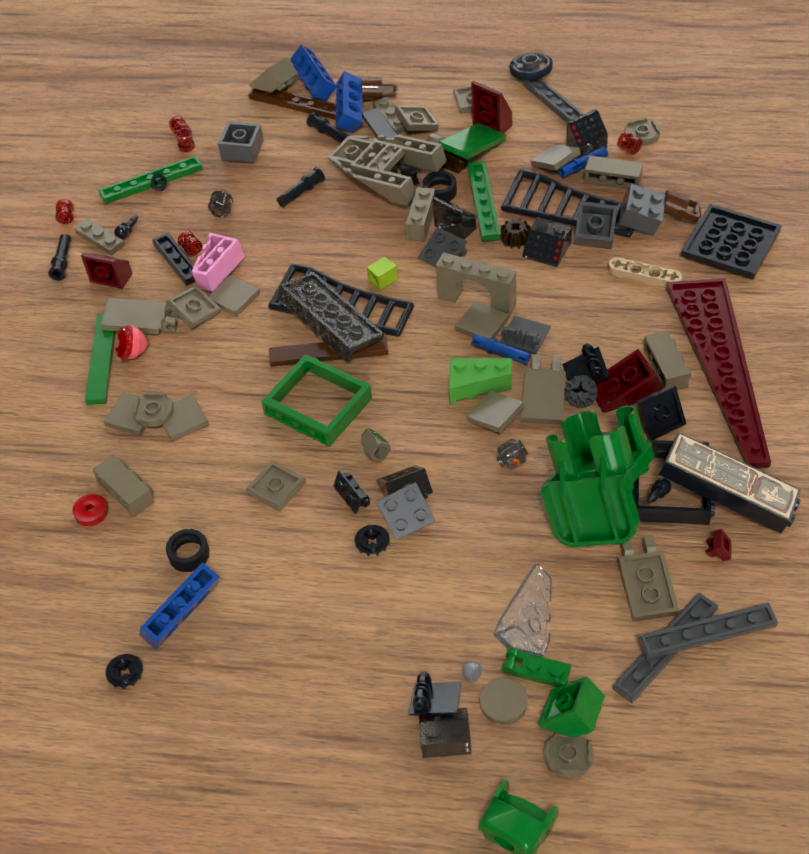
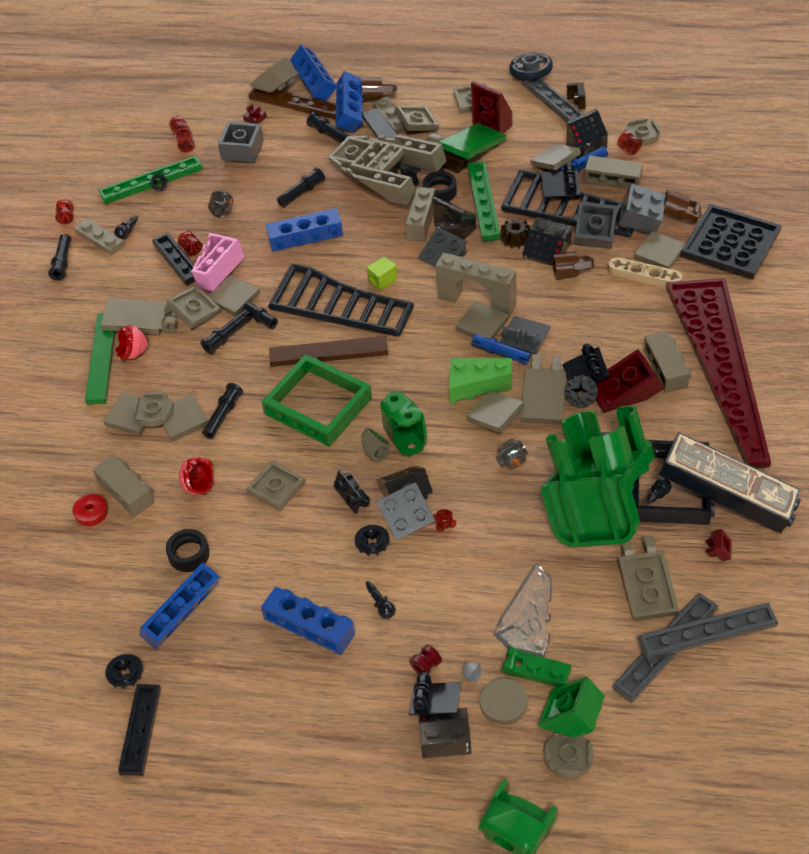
(107, 270): dark red slope -> none
(139, 730): none -> black tile
(196, 475): none -> red hair
(220, 336): none -> black pin
(225, 404): none -> black pin
(254, 114): none -> dark red tile
(260, 315): none -> black pin
(304, 229): none -> blue brick
(328, 315): clear smoke bracket -> none
(335, 639): none -> blue brick
(385, 608): none -> black bar
(402, 412): none -> green piece
(425, 660): none -> dark red wheel
(441, 515): none -> clear red plate
(561, 183): none -> black hinge
(569, 264): none -> reddish brown piece
(577, 92): none -> dark brown bracket
(659, 250): none -> dark tan tile
(661, 412): black tile -> none

